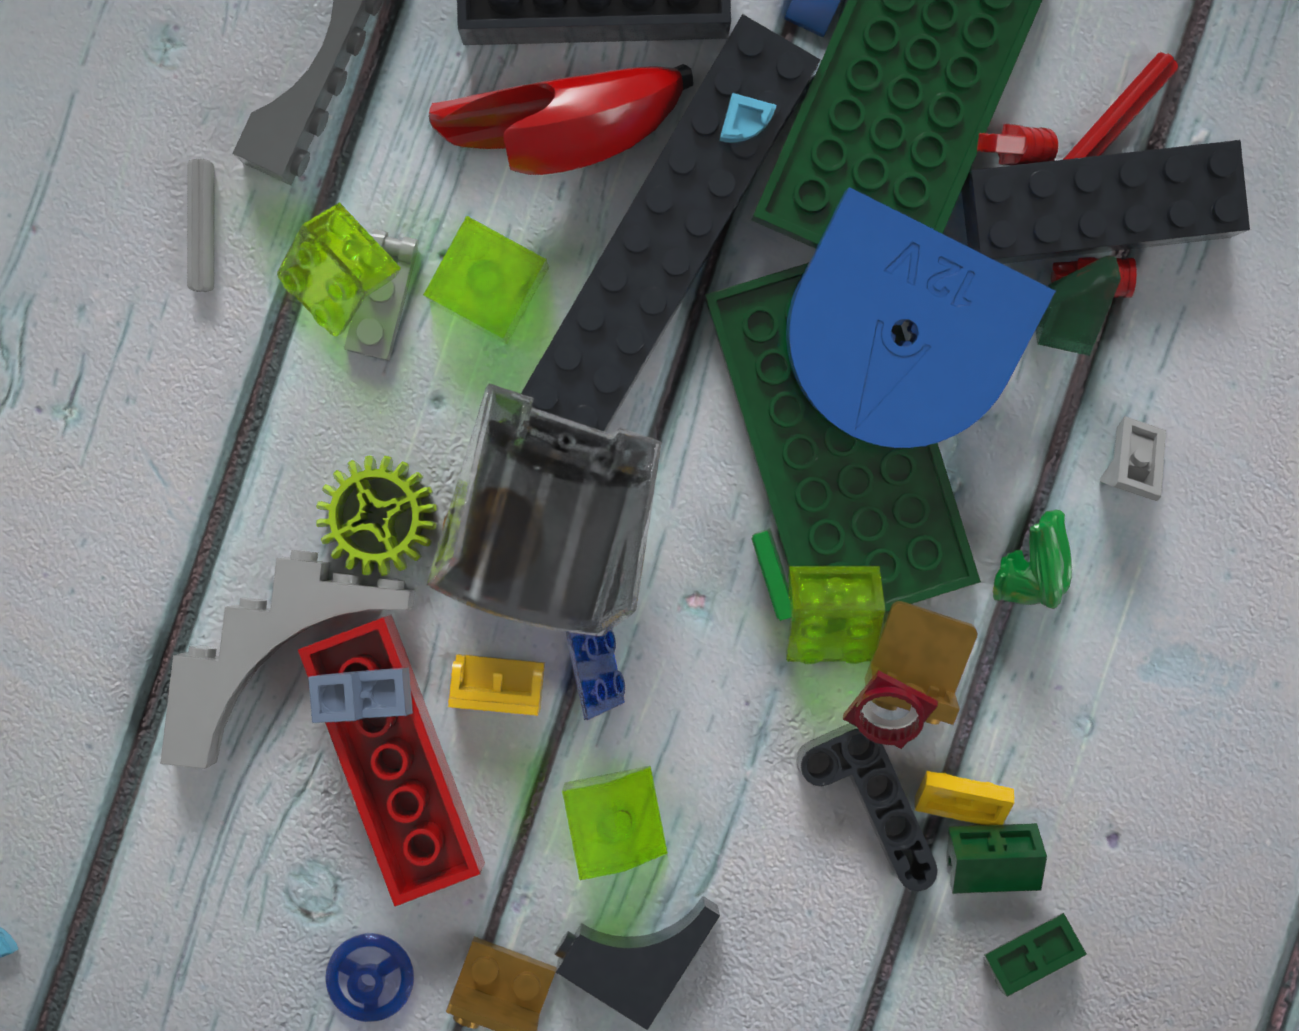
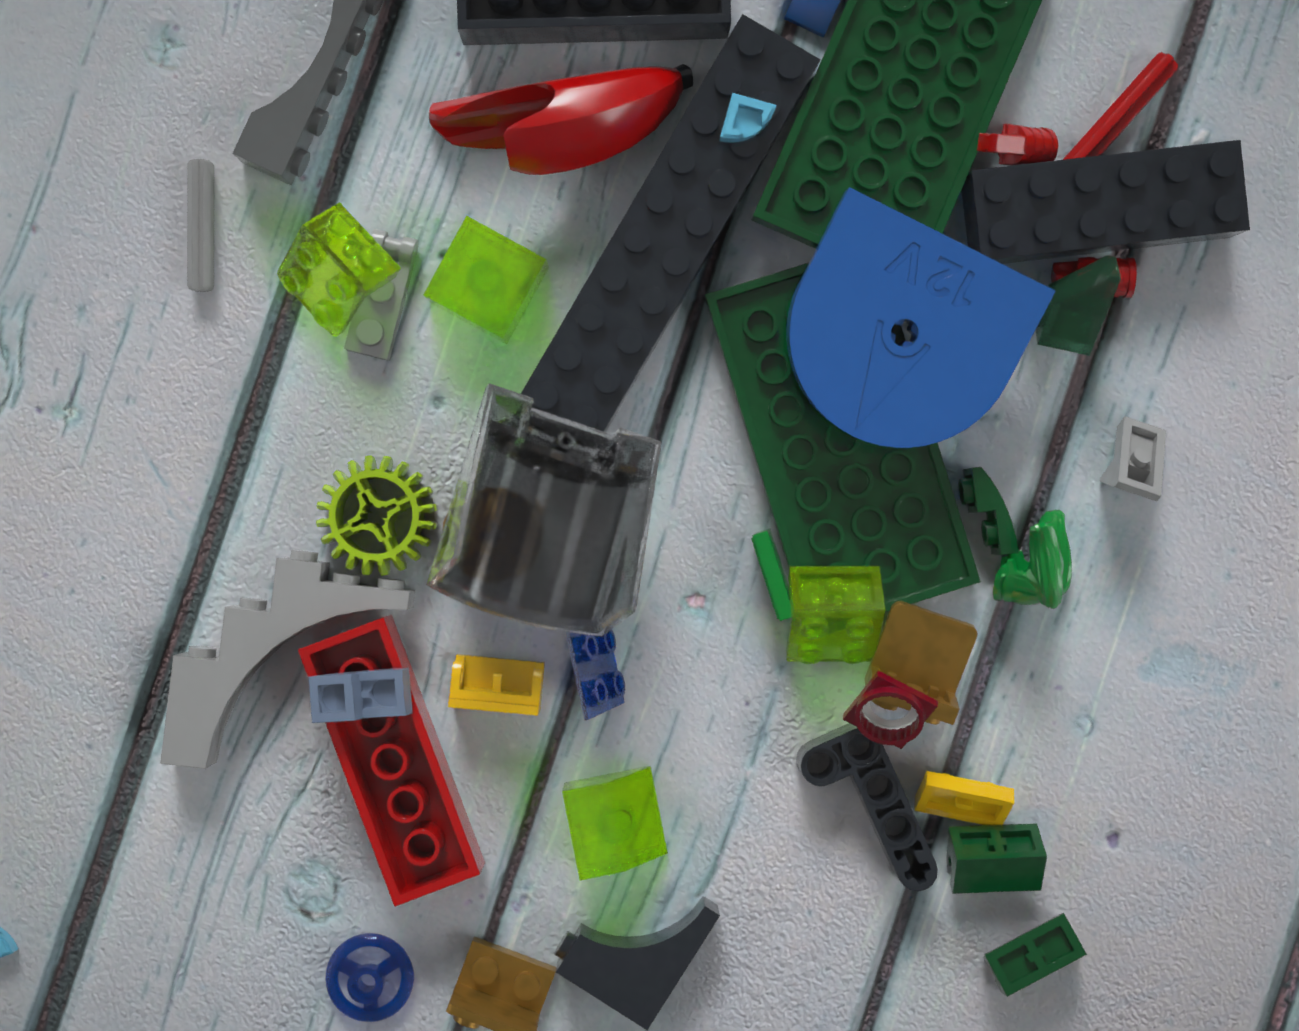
(980, 496): none -> dark green slope

